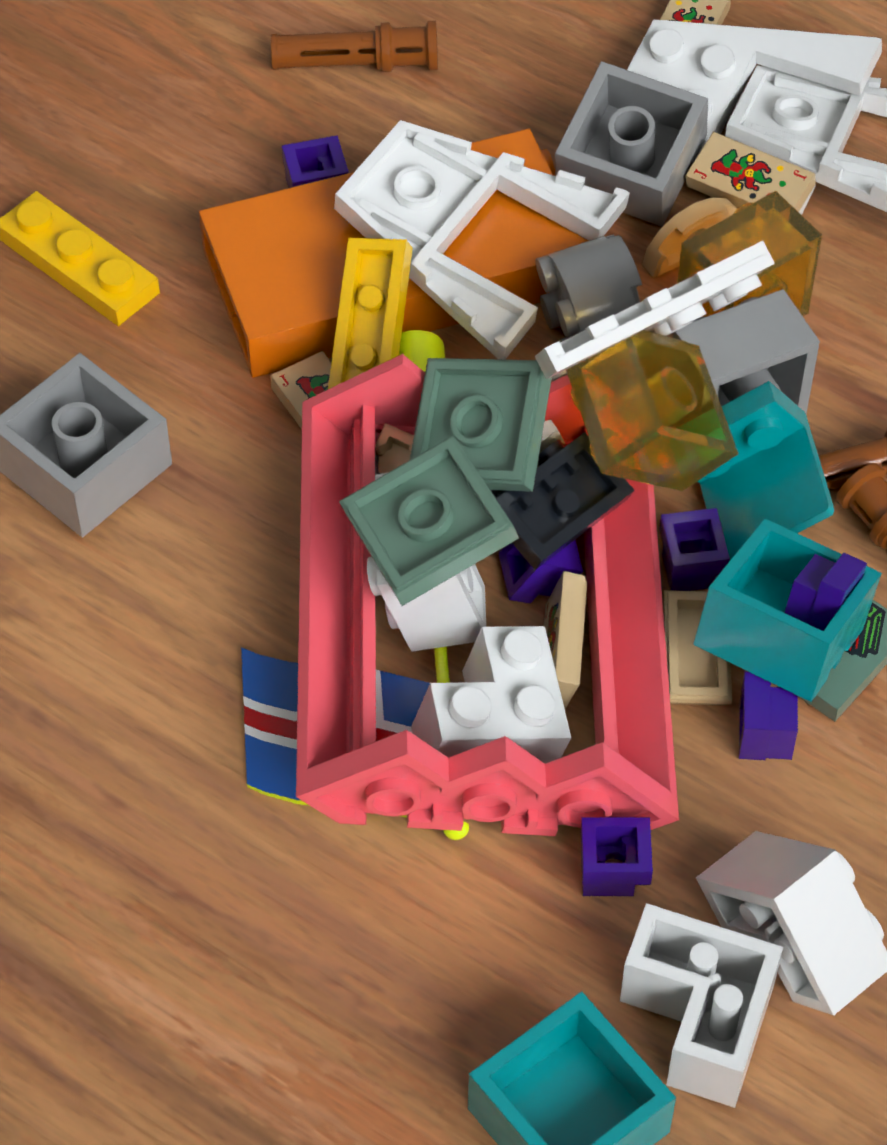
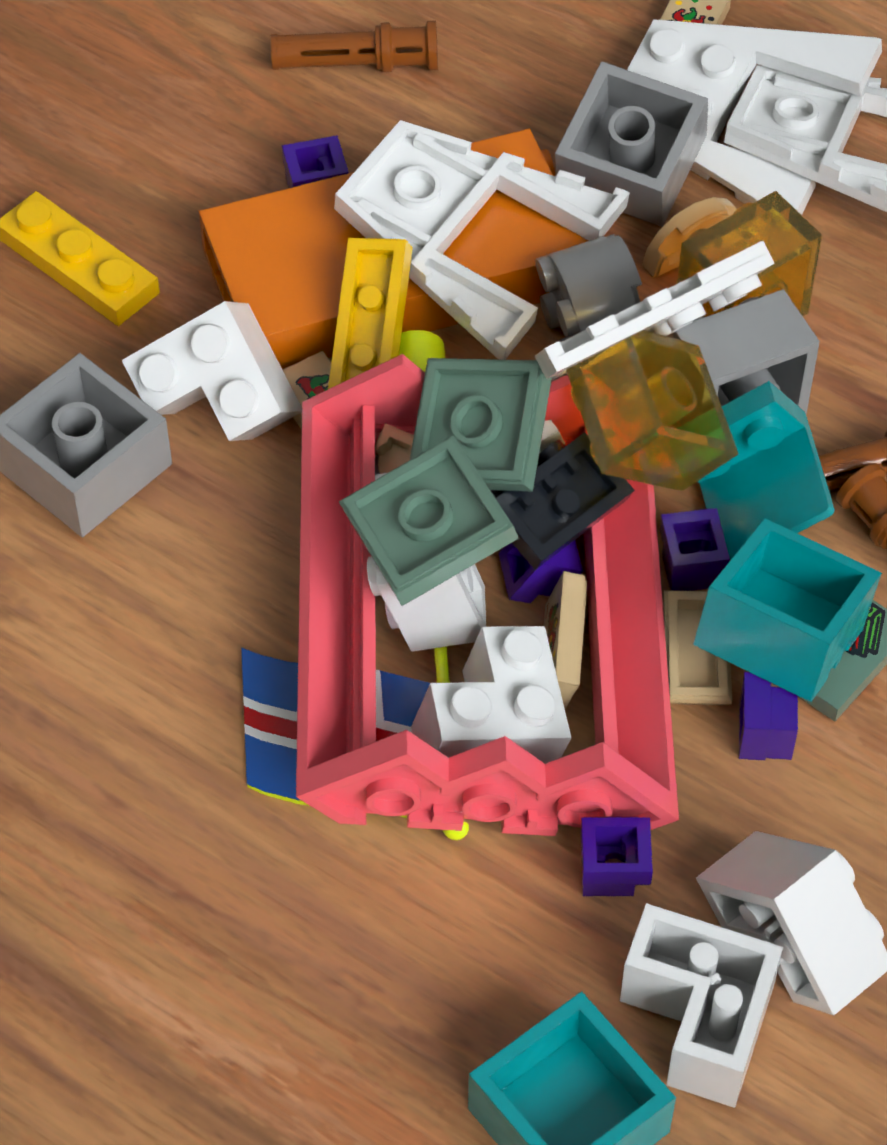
(221, 359): none -> white brick
(746, 174): tan tile -> none
(823, 589): dark purple piece -> none

